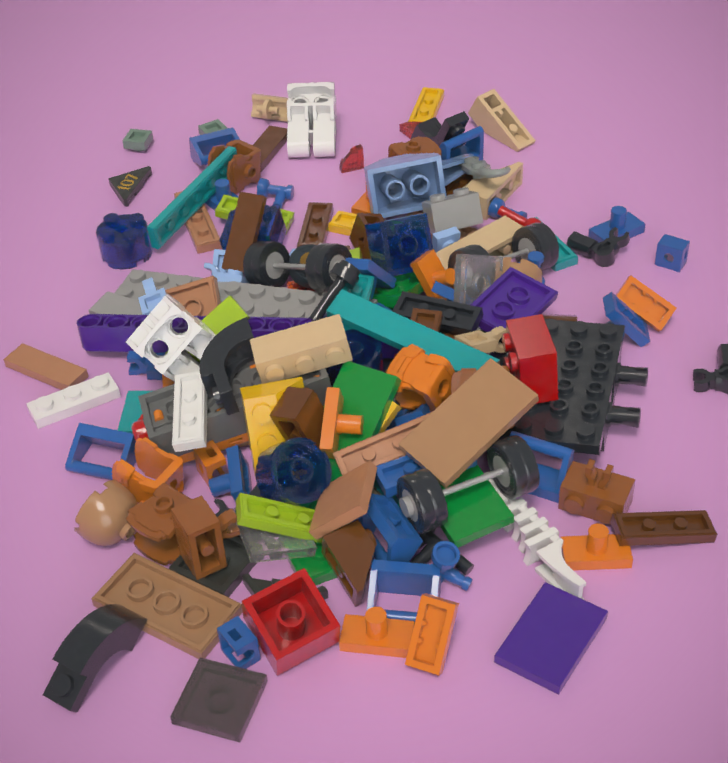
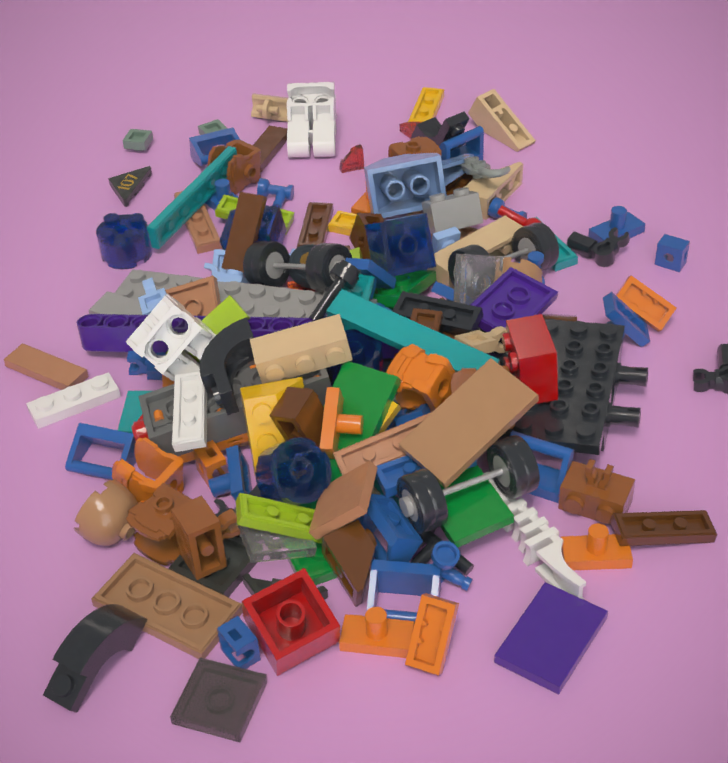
(429, 269): orange tile -> none

